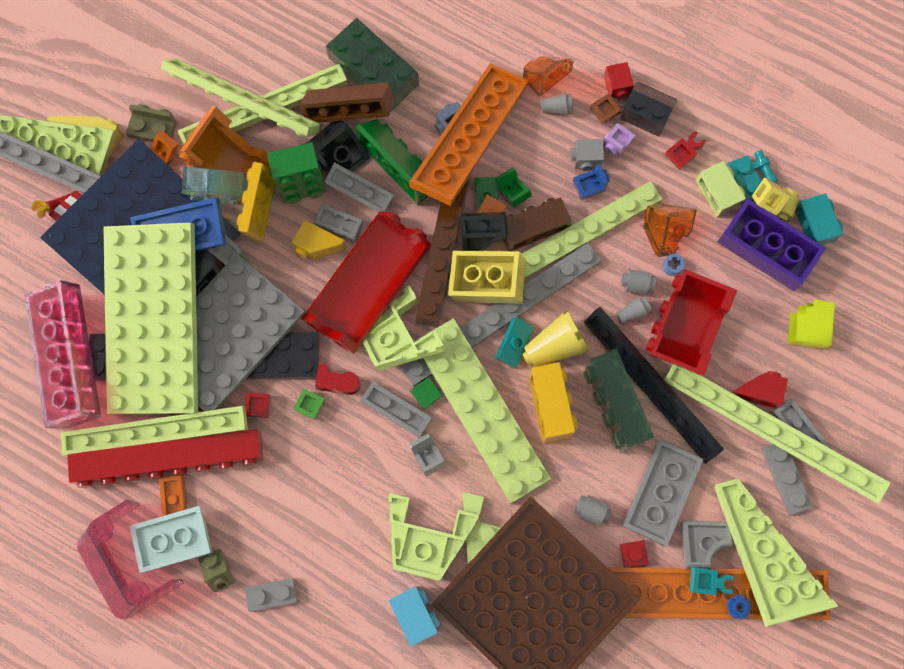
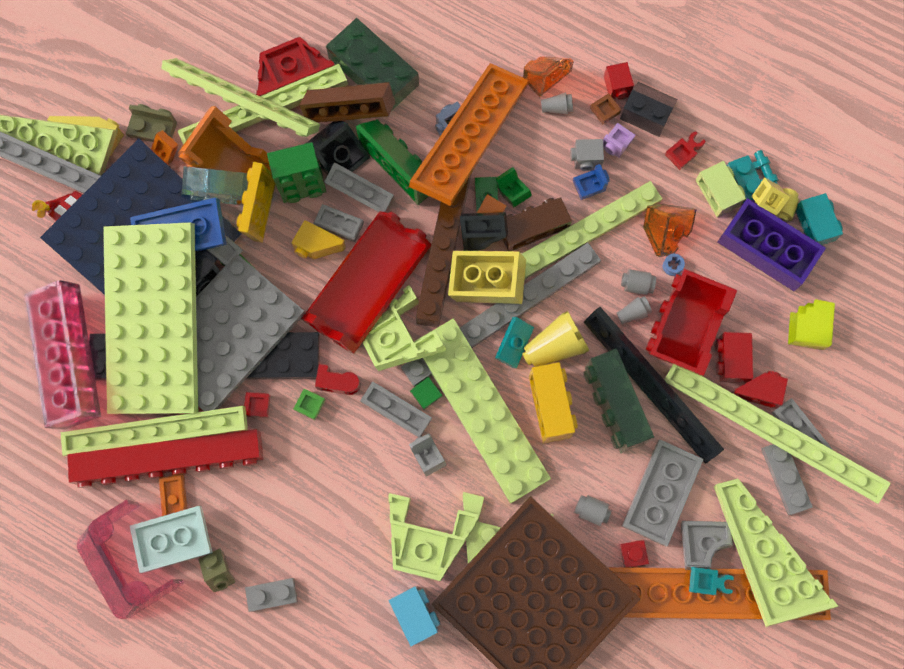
(288, 64): none -> red wing
(732, 605): blue plate -> none
(735, 357): none -> red brick

